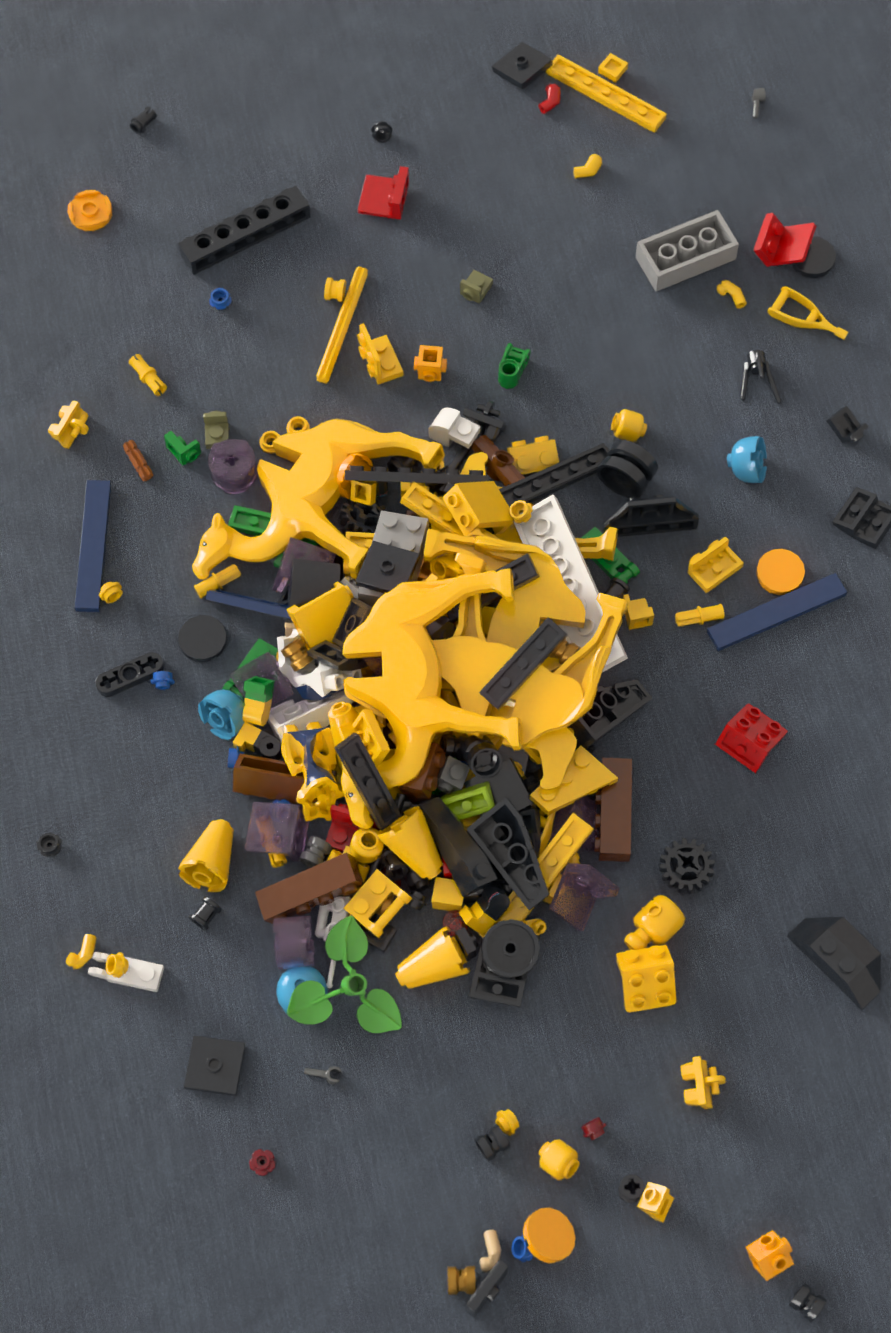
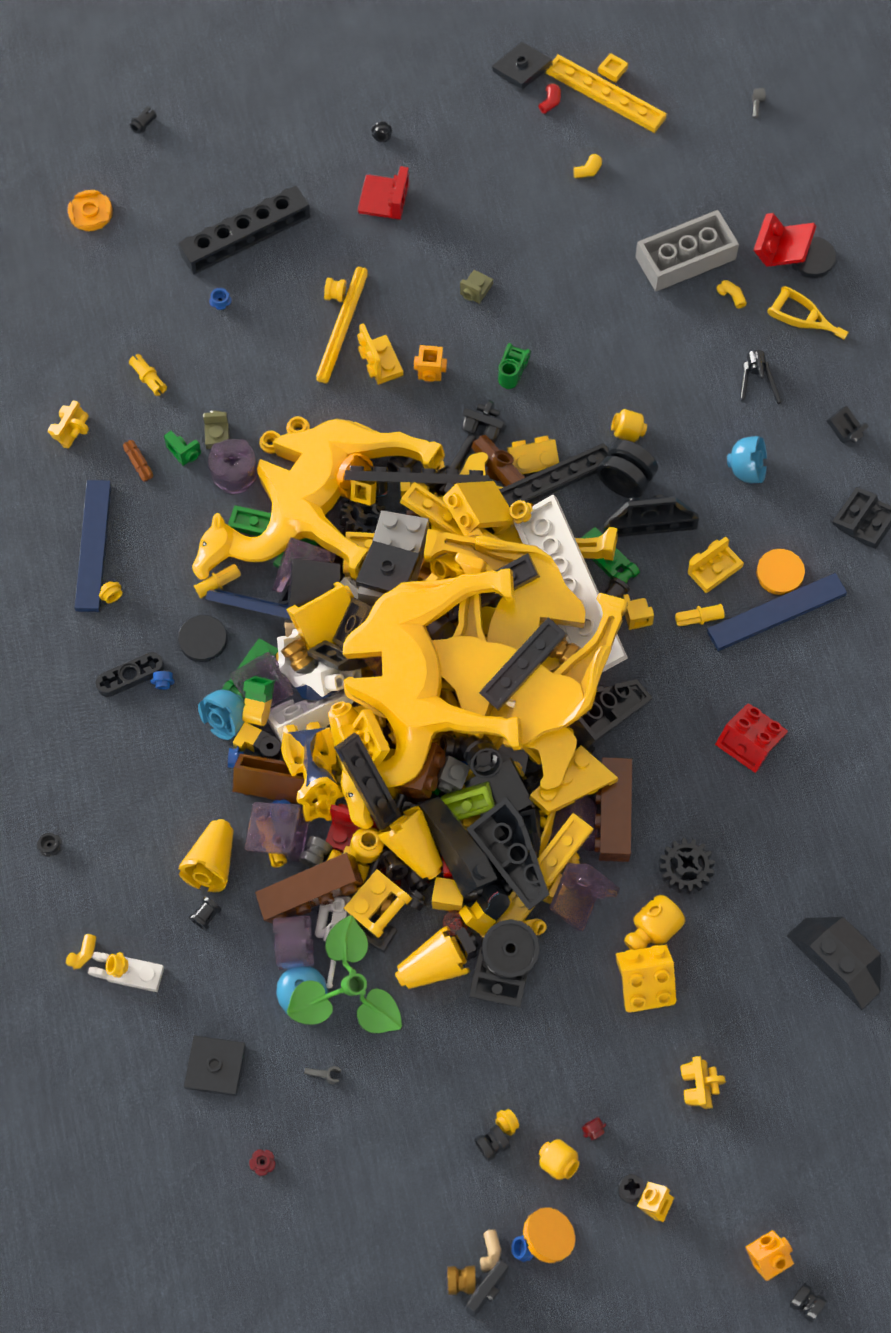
(452, 427): white brick -> none

